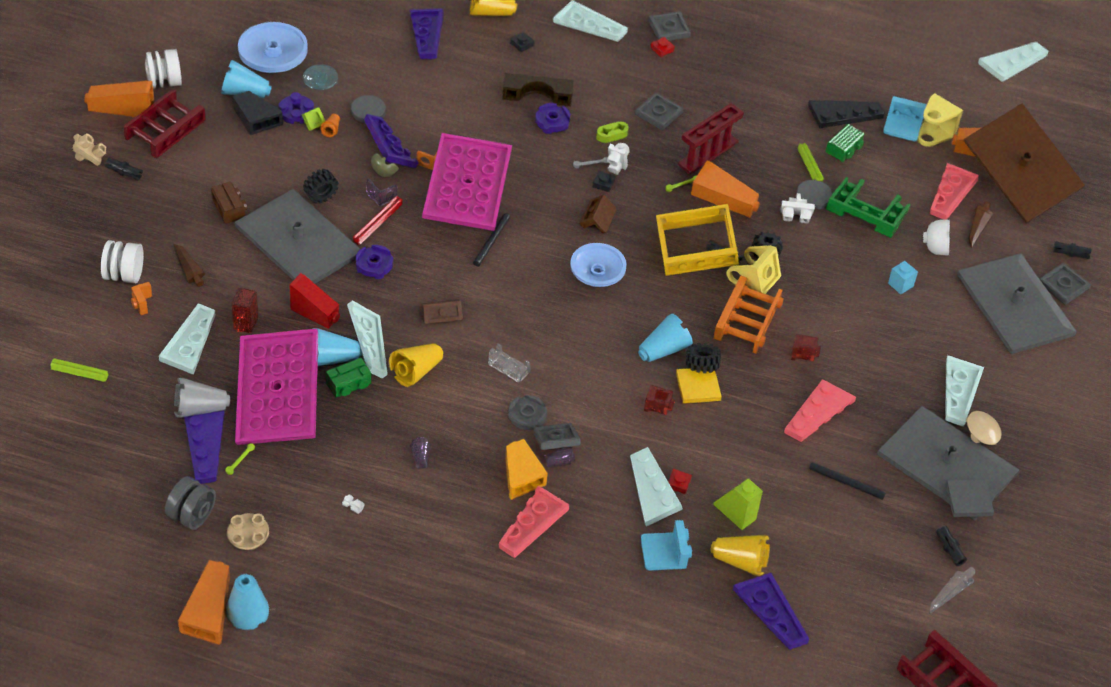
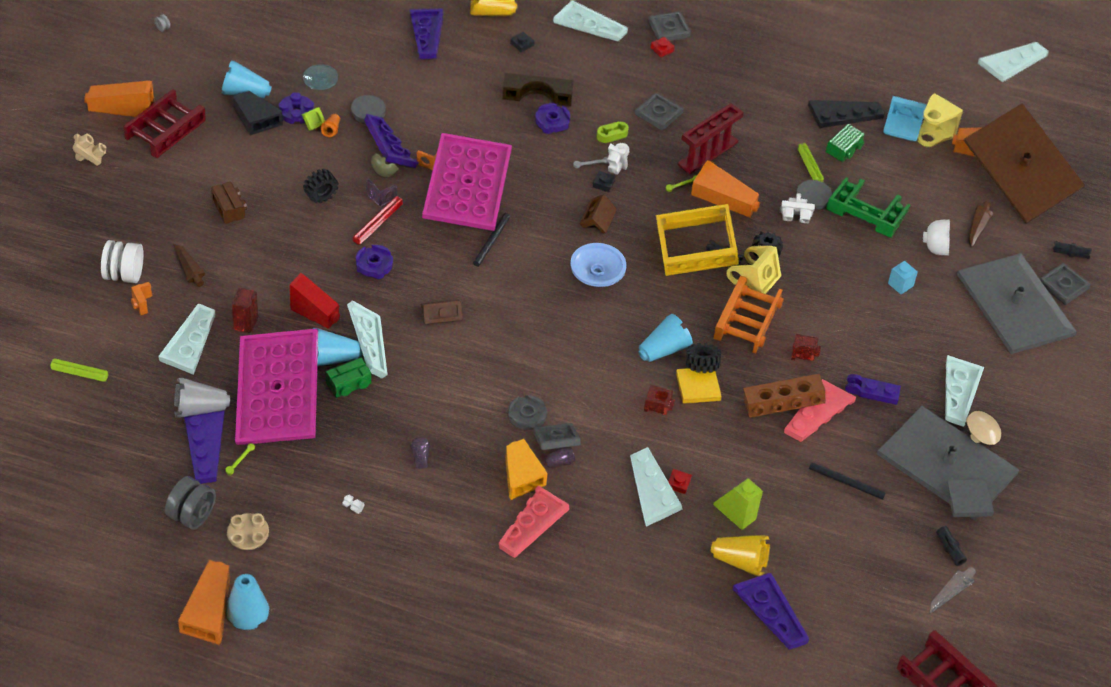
(124, 168): black pin -> none
(162, 22): none -> light grey bush
(163, 68): white wheel -> none
(272, 47): light blue dish -> none
(298, 237): dark grey piece -> none
(414, 362): yellow cone -> none
(508, 364): clear hinge -> none
(667, 550): medium azure bracket -> none
(784, 395): none -> dark orange brick
(873, 389): none -> dark purple hinge
(952, 190): coral wing -> none

